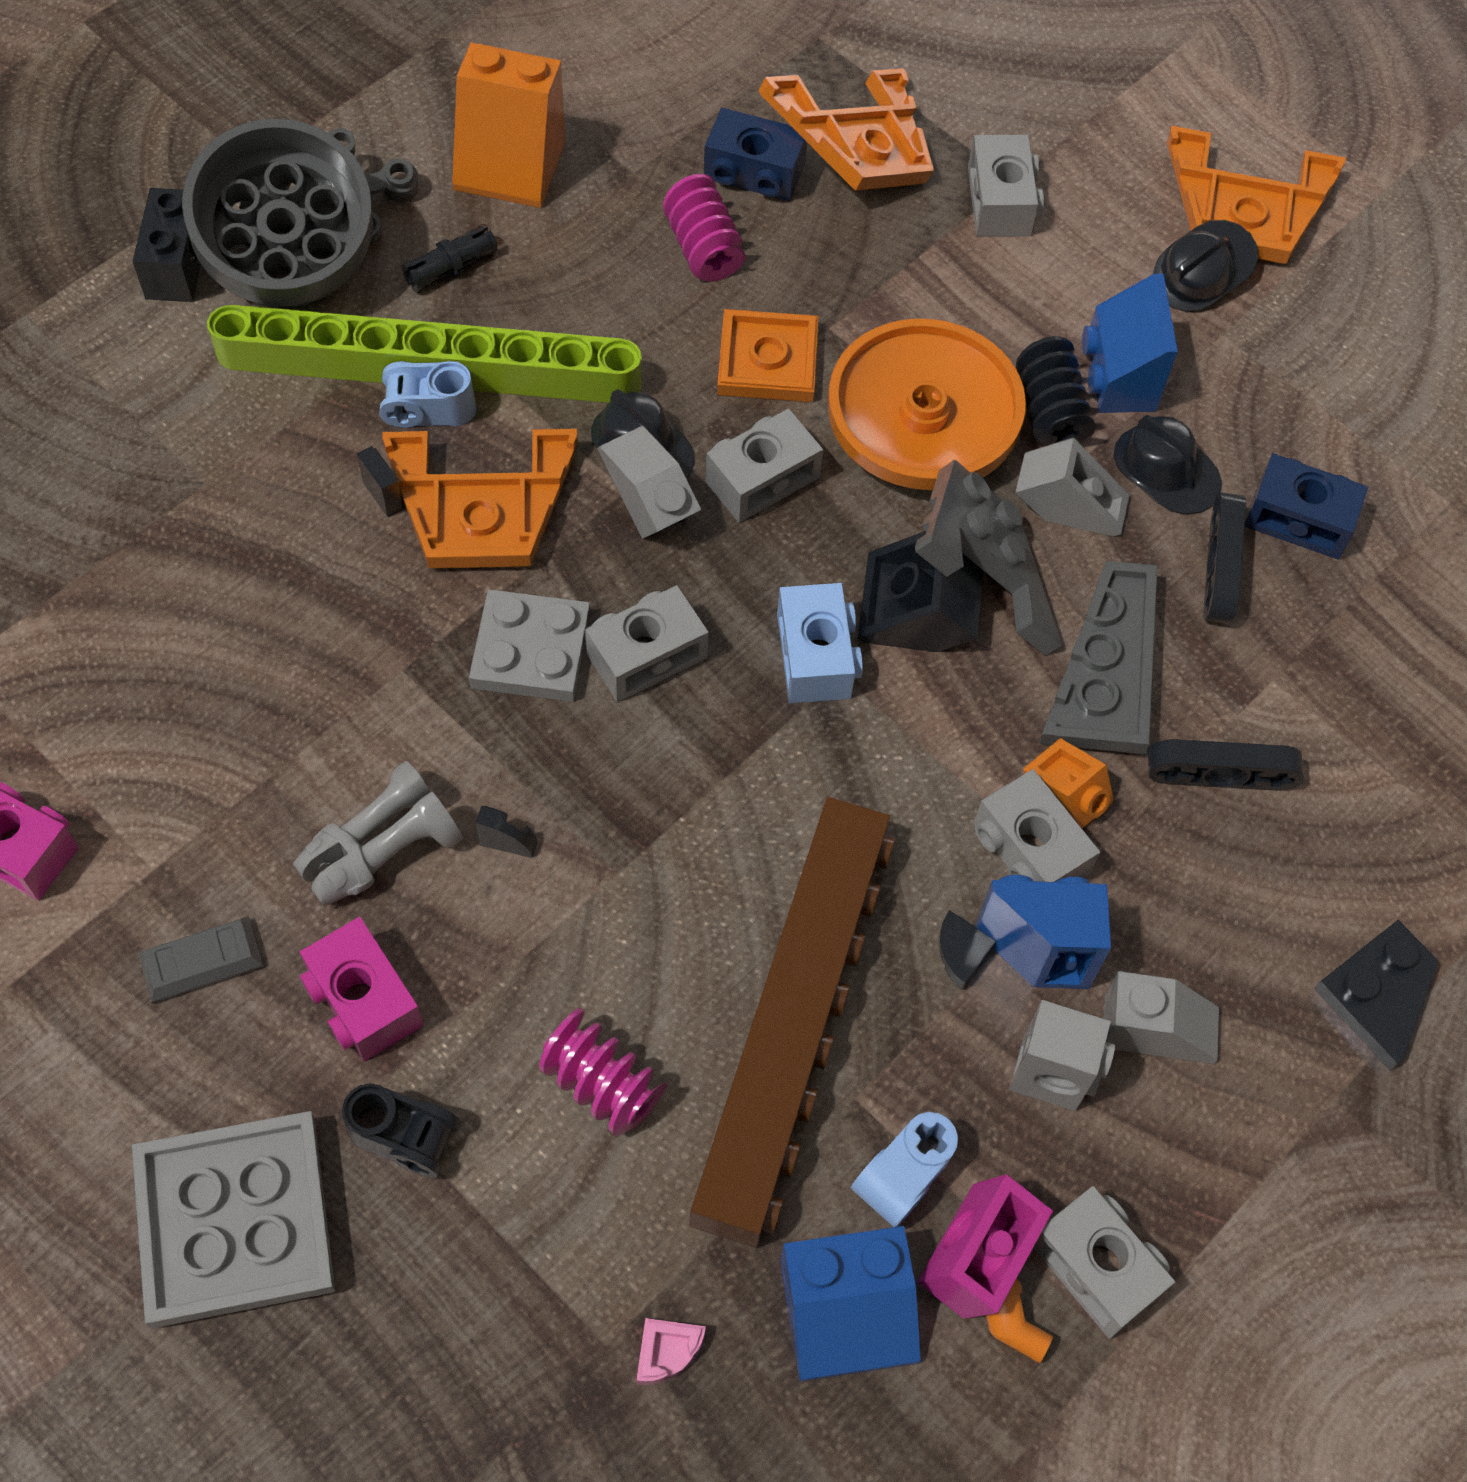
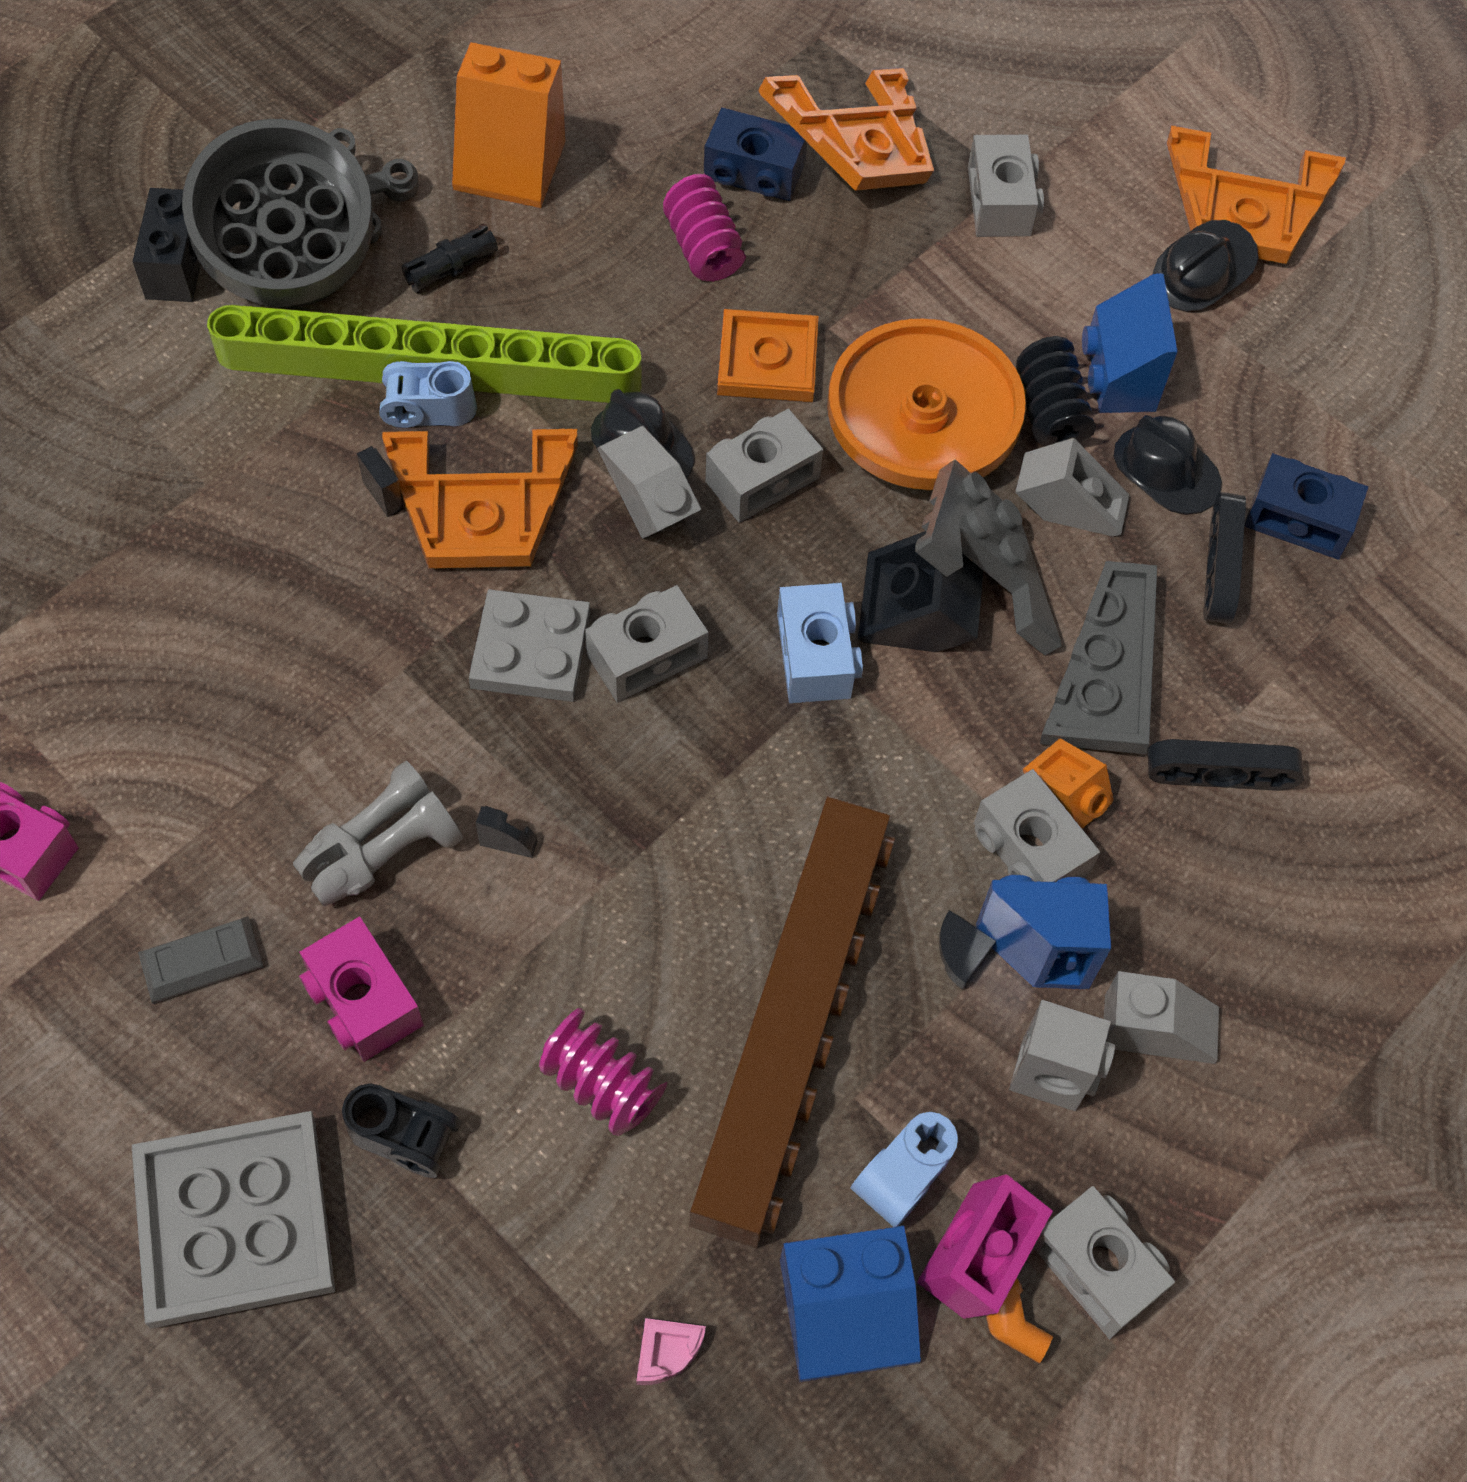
(1382, 991): black wing -> none

